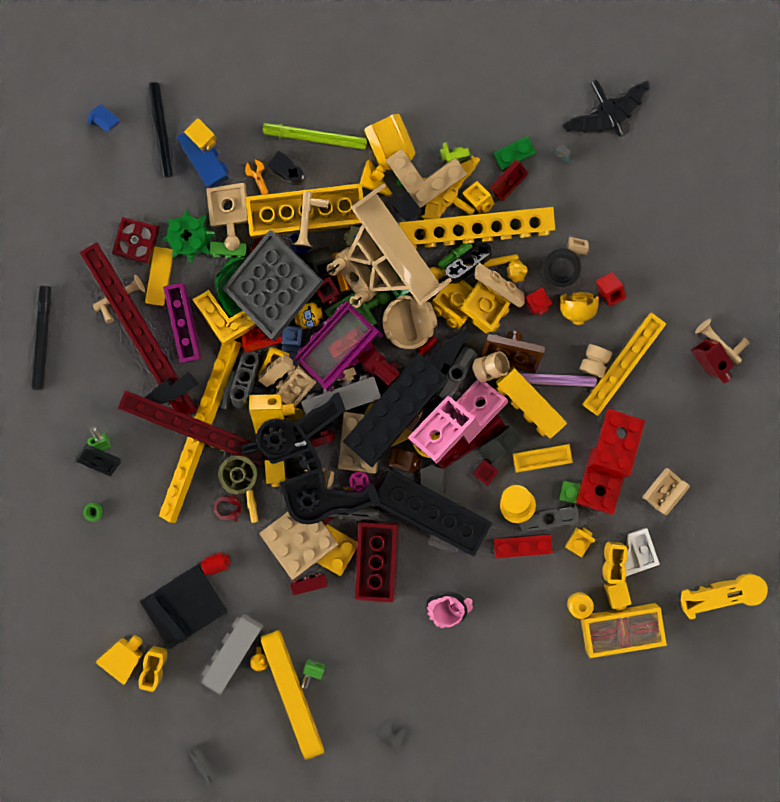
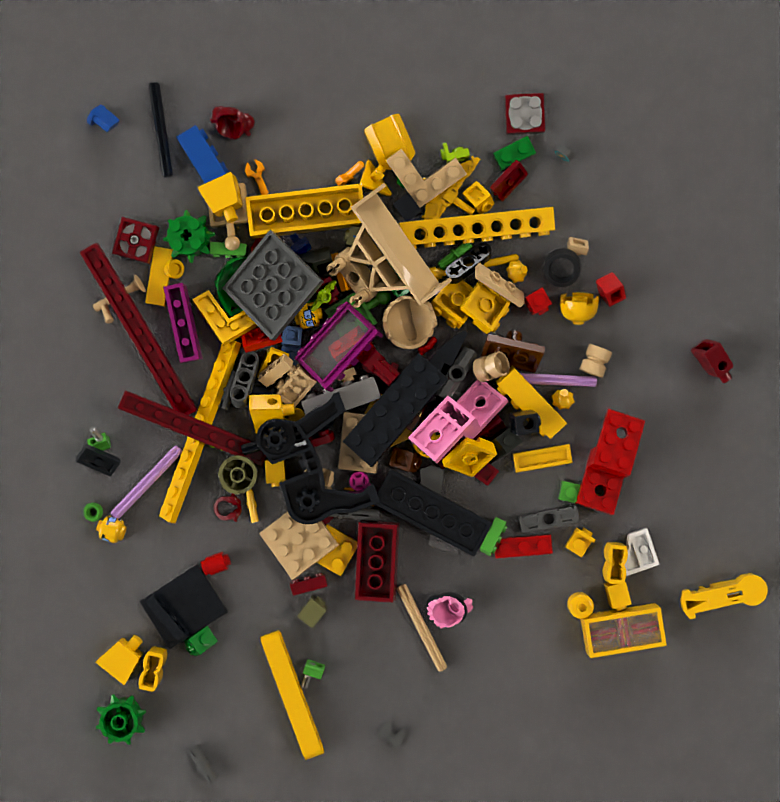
(41, 337): black axle -> none
(111, 529): none -> yellow head
(116, 729): none -> green brick
(146, 482): none -> lavender axle
(169, 390): black slope -> none
(174, 268): none -> yellow tile
(200, 641): none -> green bracket
(201, 135): yellow brick -> none
(223, 196): none -> yellow torso
(231, 654): light grey brick -> none
(232, 122): none -> dark red hair
(259, 661): yellow piece -> none
(284, 167): black piece -> none
(306, 208): tan piece -> none
(312, 611): none -> olive brick
(314, 136): lime axle -> none
(323, 296): none -> lime piece
(348, 176): none -> light orange bar
(421, 627): none -> tan axle
(470, 456): none -> yellow plate
(493, 536): none -> bright green piece
(517, 504): yellow piece -> none
(518, 418): none -> black brick
(525, 113): none -> light grey piece
(562, 399): none -> yellow piece
(609, 112): black bar -> none
(623, 364): yellow plate -> none
(666, 491): tan bracket -> none
(706, 329): tan piece -> none

